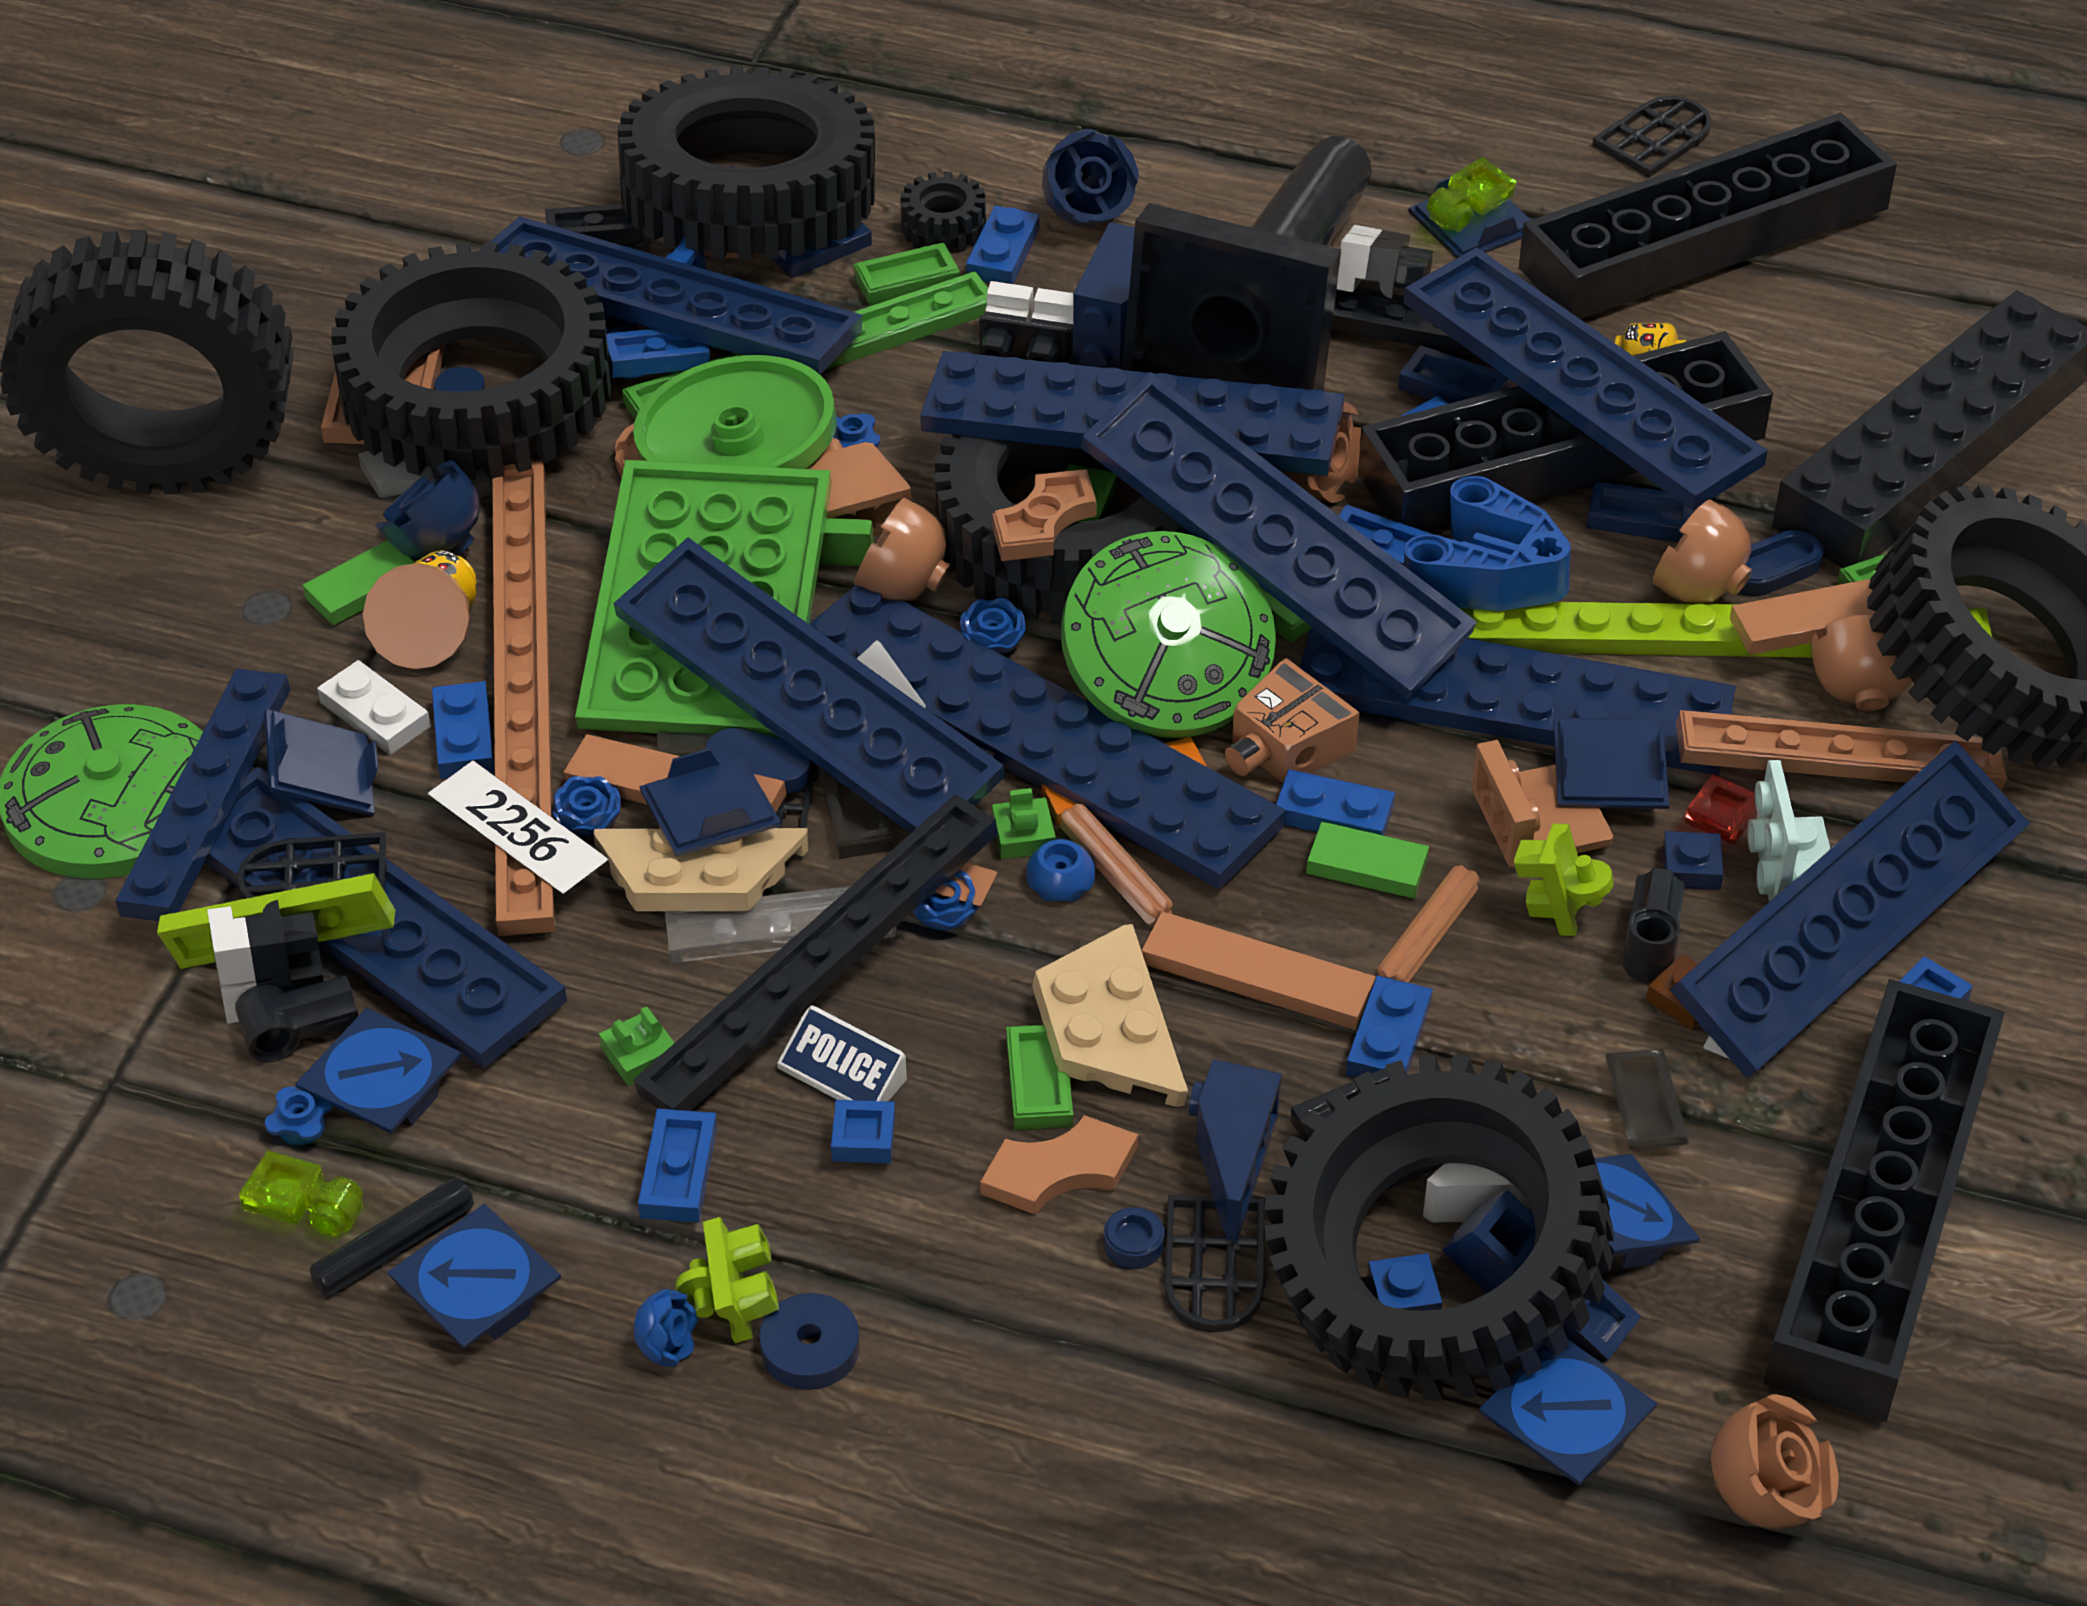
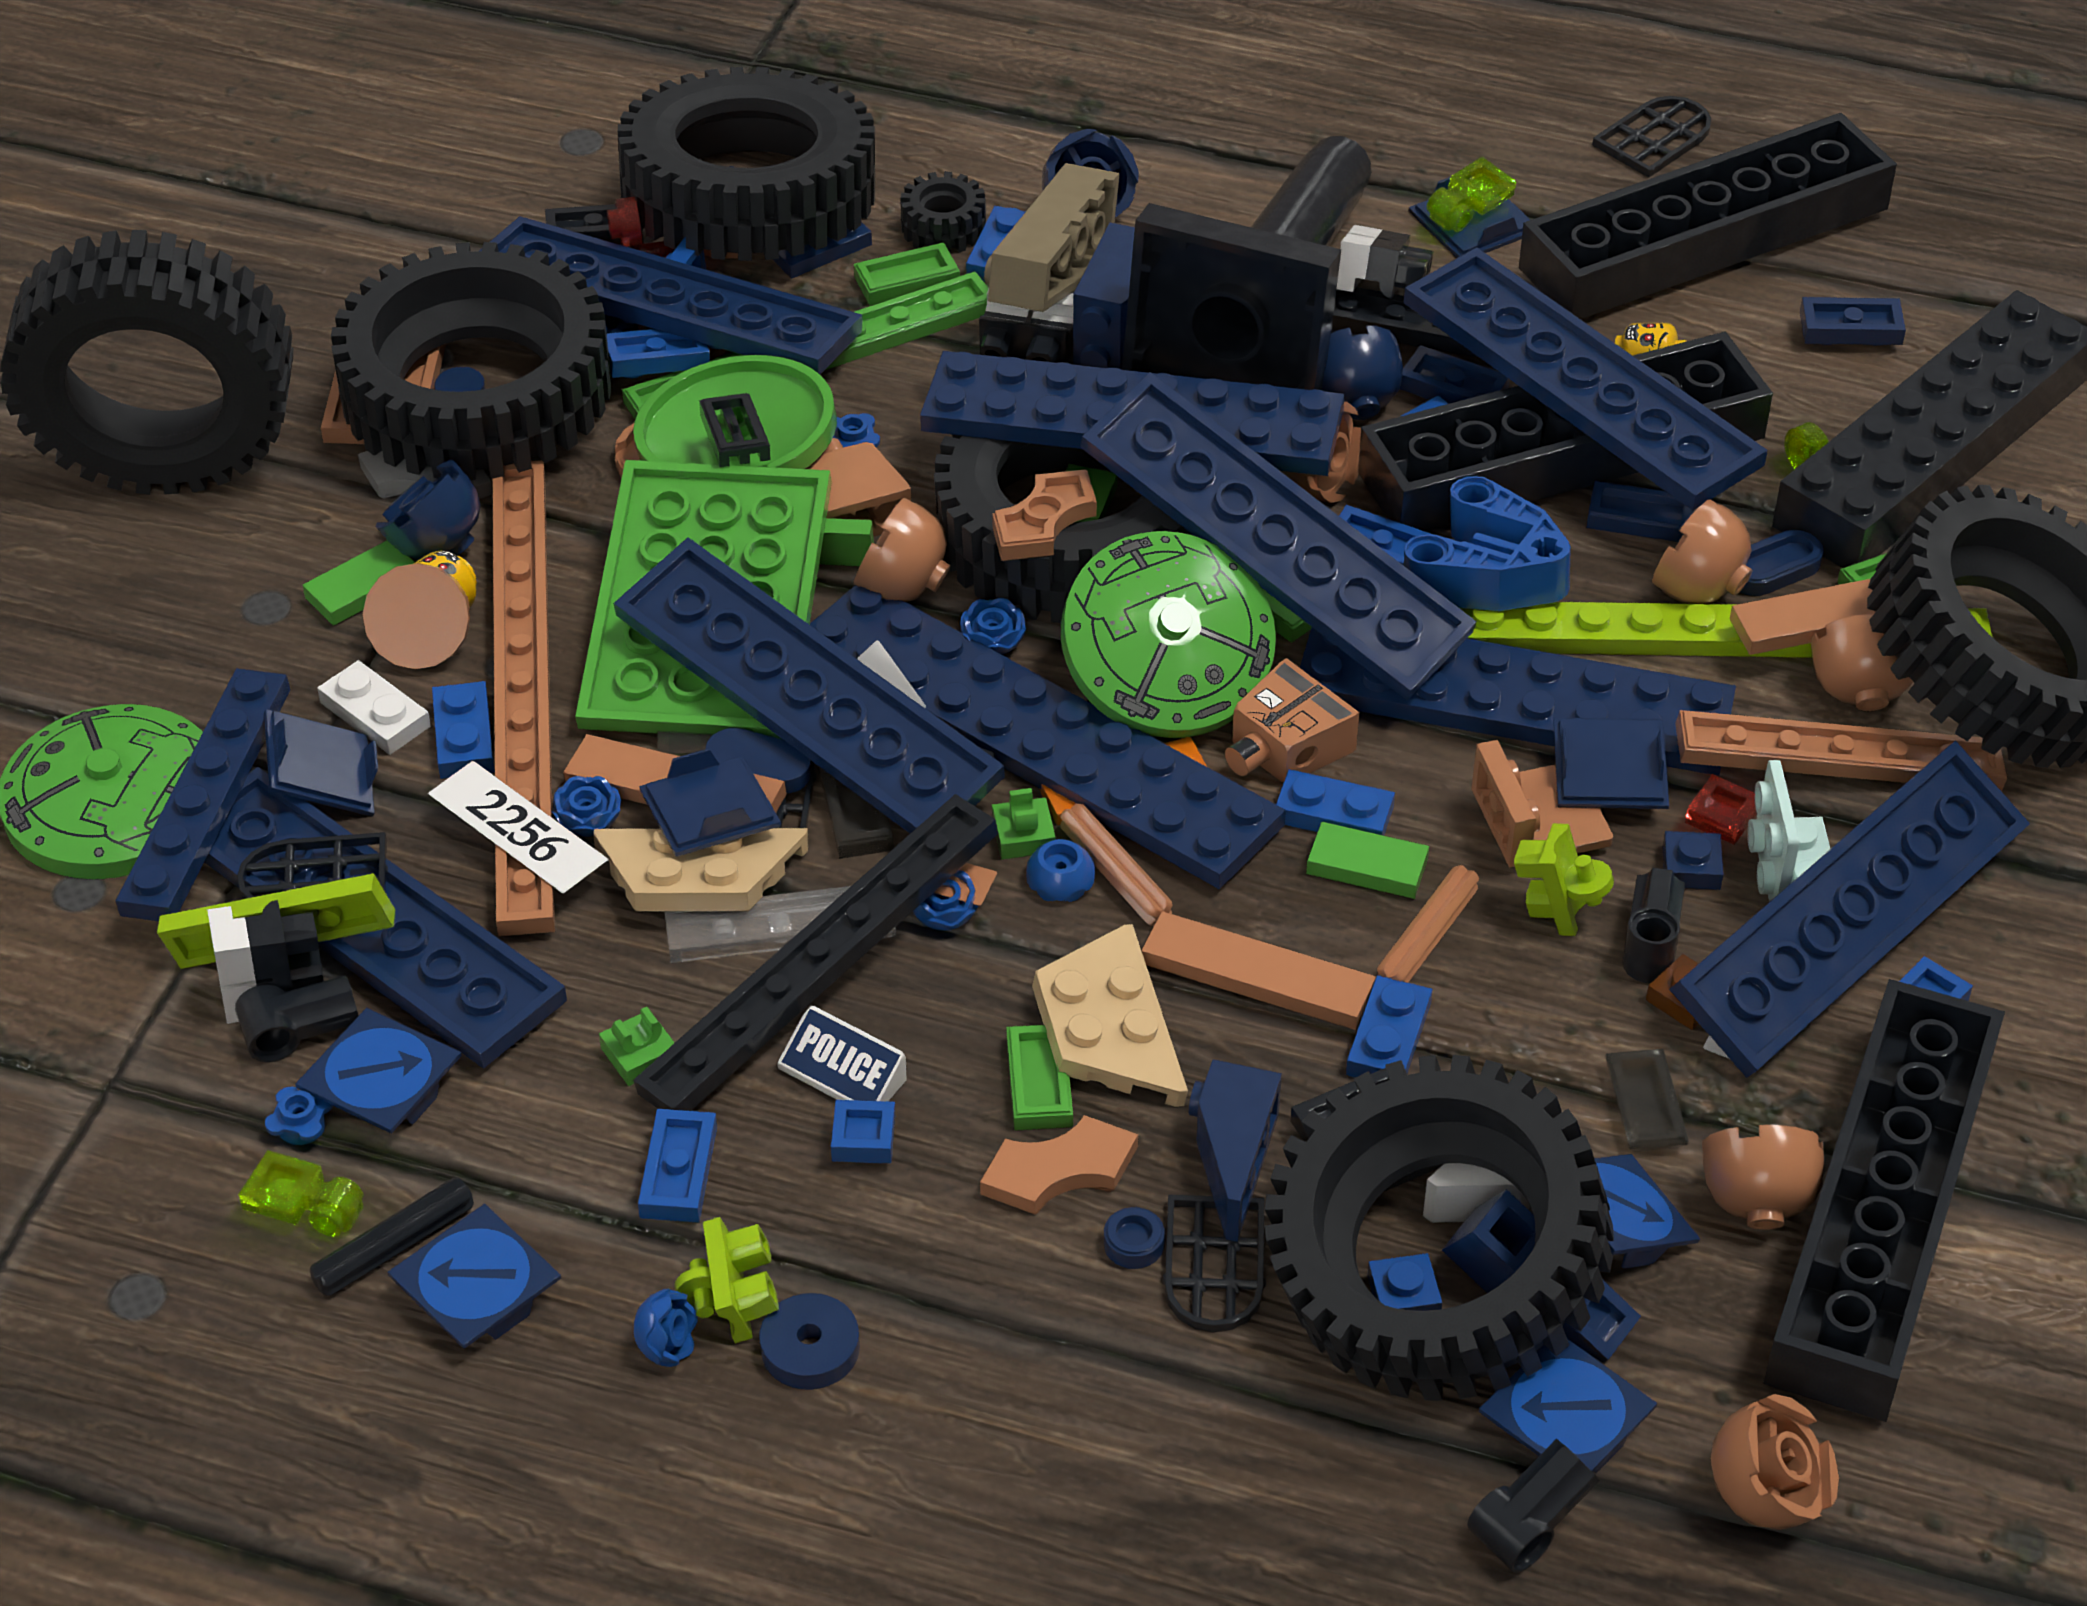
(625, 224): none -> clear red plate
(738, 446): none -> black tile
(1053, 239): none -> dark tan wedge
(1364, 369): none -> dark blue cylinder
(1521, 1518): none -> black piece
(1764, 1174): none -> nougat cylinder
(1803, 442): none -> clear neon green tile
(1852, 321): none -> dark blue plate

